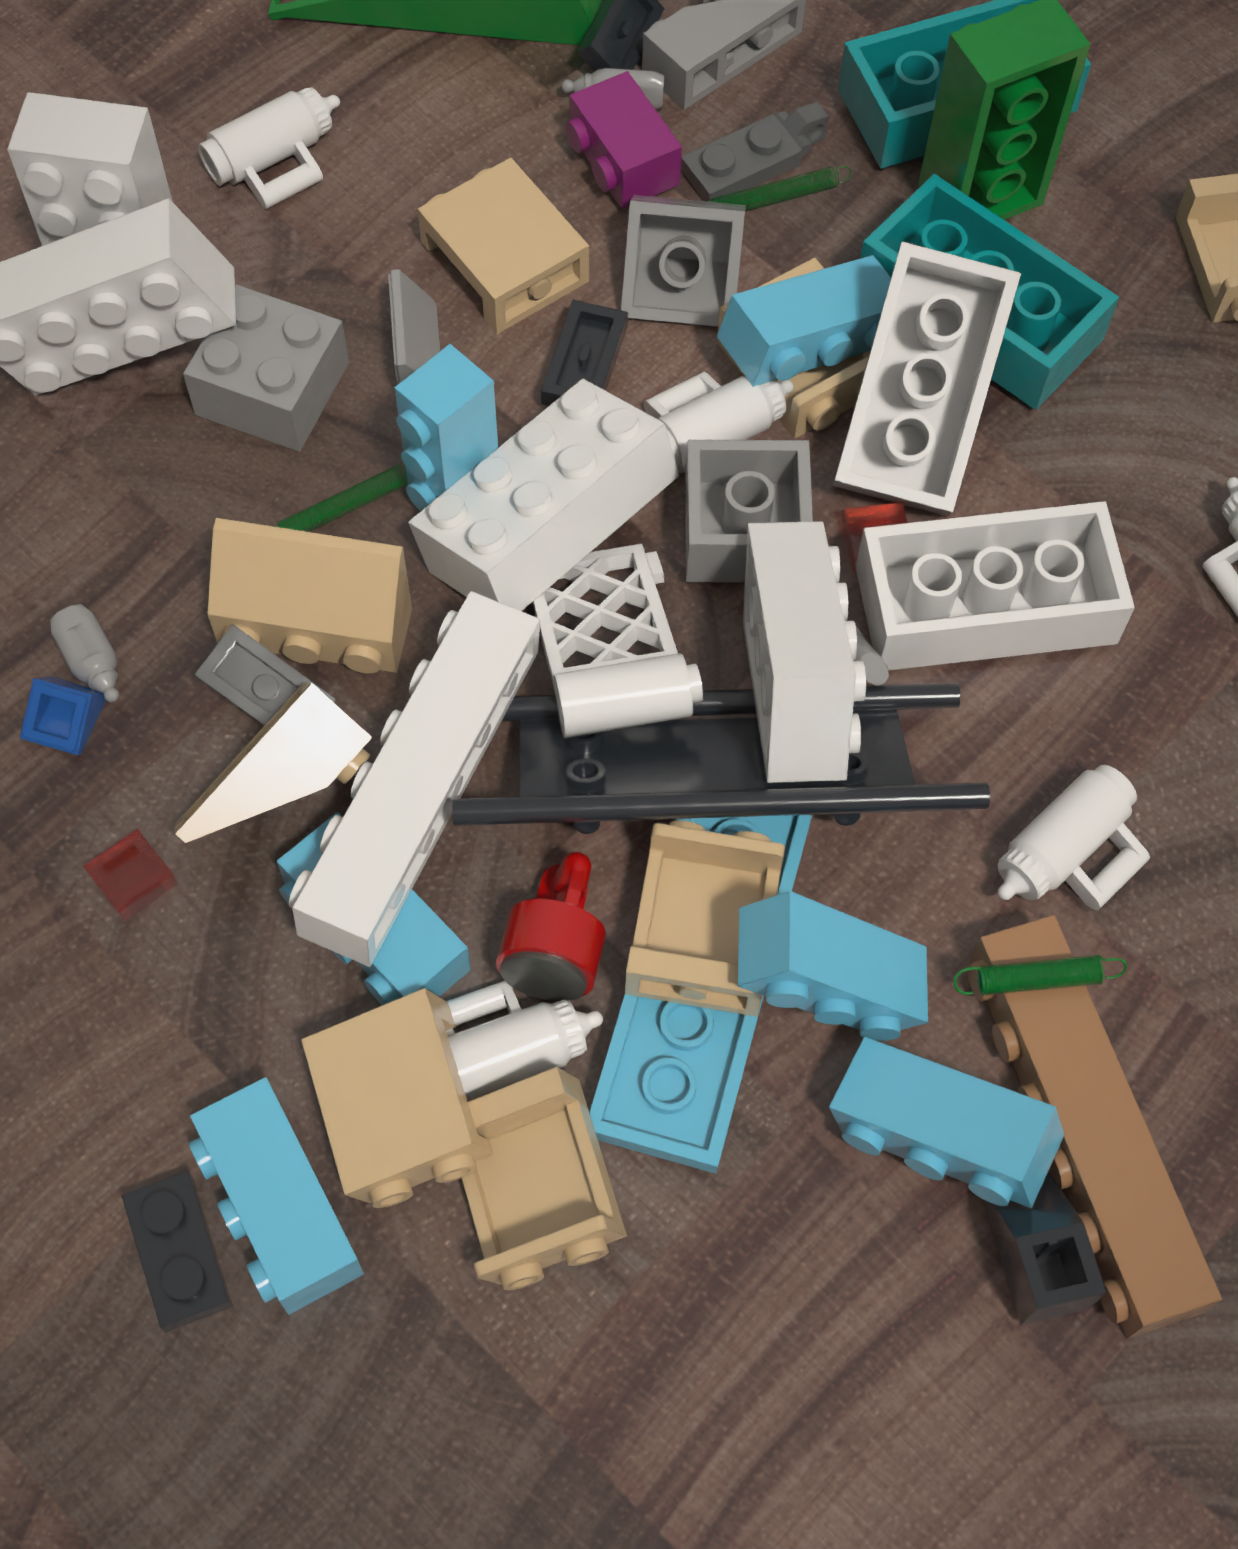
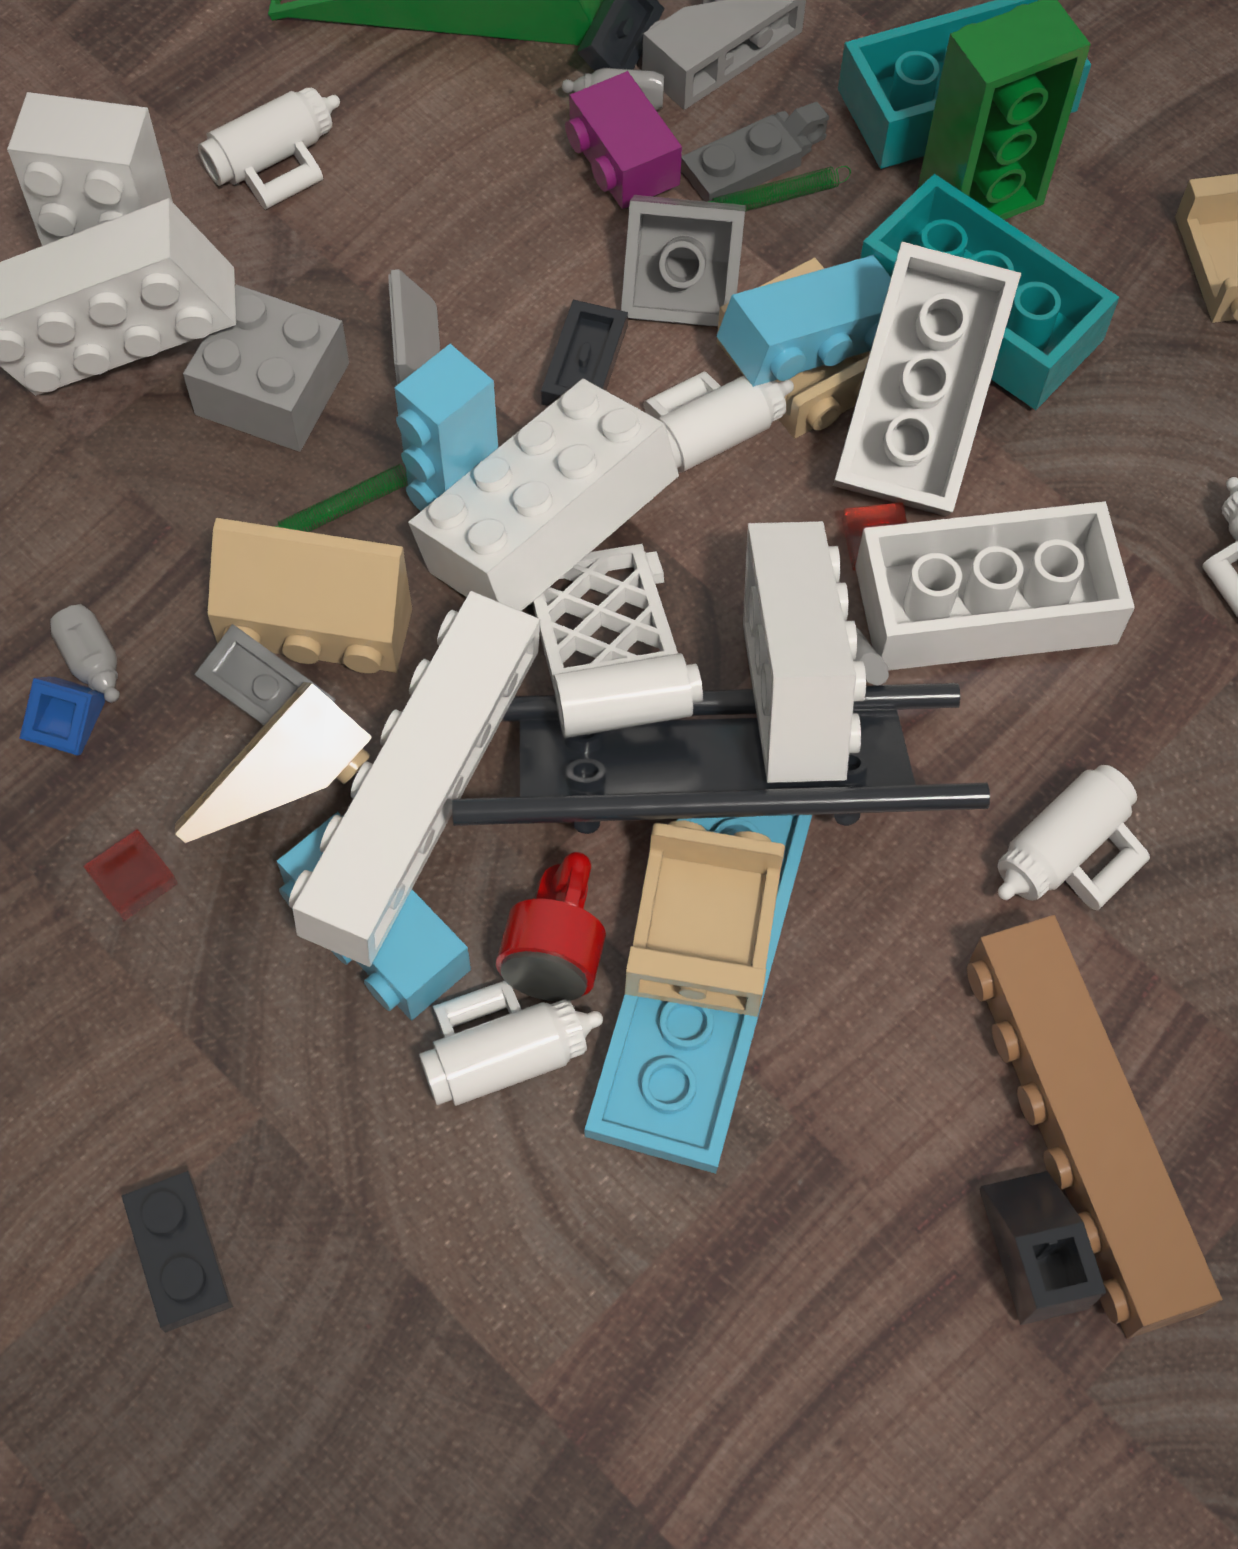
(273, 1198): medium azure brick -> none
(394, 1100): tan panel -> none
(506, 243): tan panel -> none
(544, 1185): tan panel -> none
(735, 486): light grey brick -> none
(832, 966): medium azure brick -> none
(947, 1123): medium azure brick -> none
(1040, 975): green piece -> none

